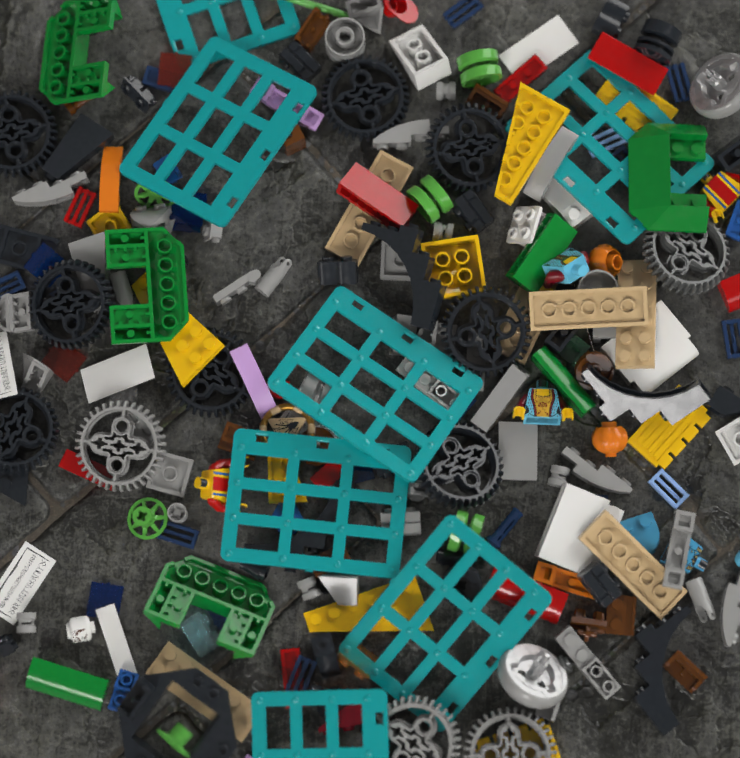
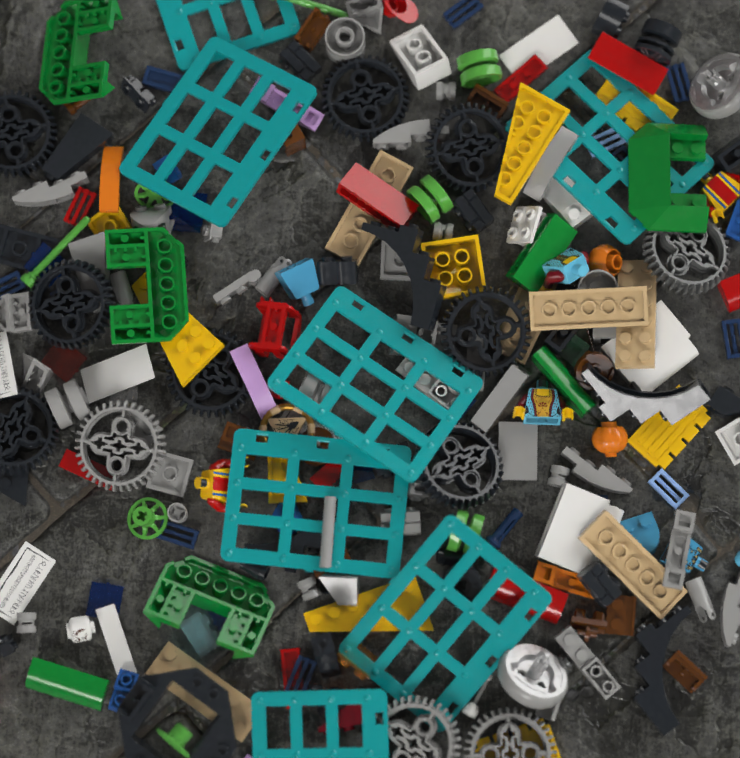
(31, 277): none -> bright green piece
(73, 401): none -> light grey wheel
(172, 68): clear red piece -> none
(273, 328): none -> red animal
(299, 280): none -> dark azure torso
(327, 532): none -> light grey piece
(471, 709): none -> white hinge

